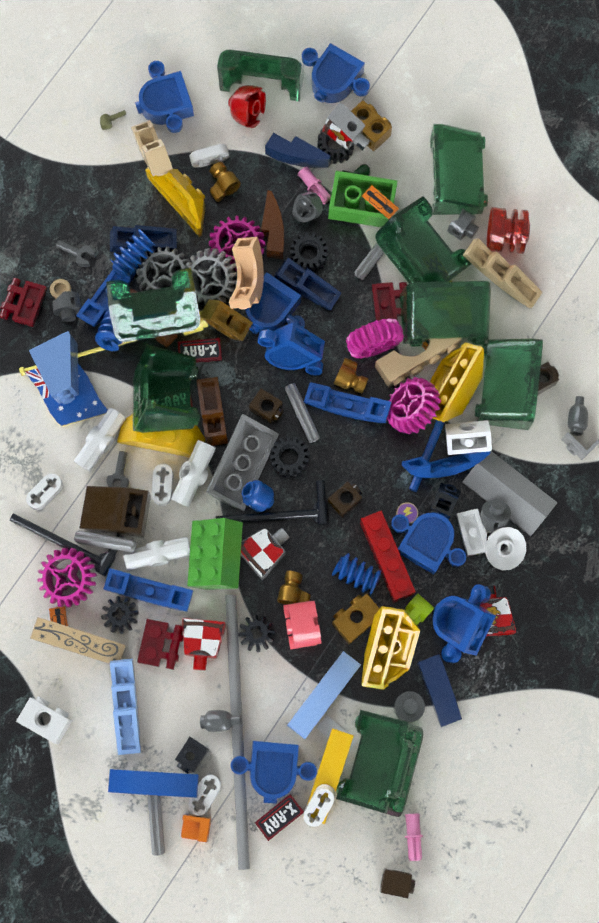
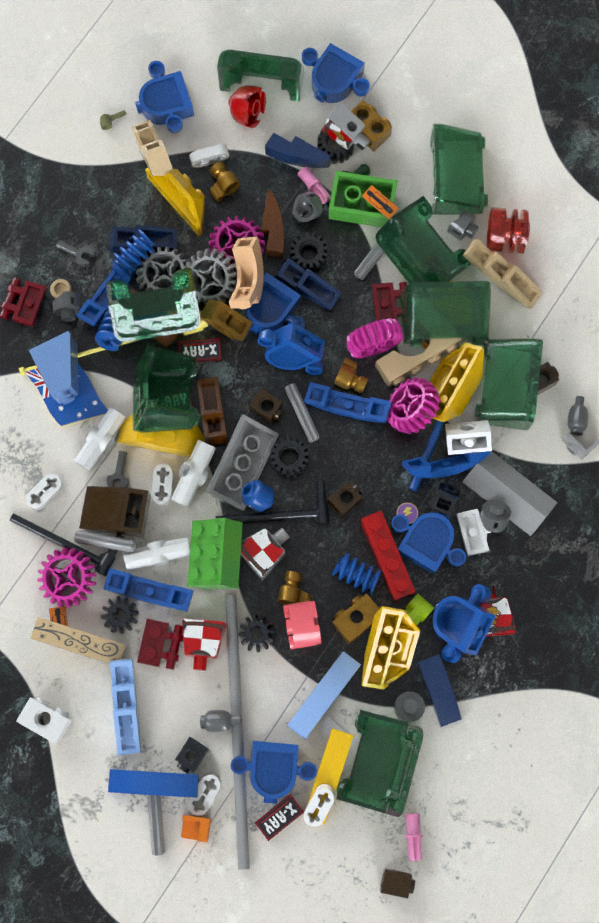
(514, 548): white dish -> none

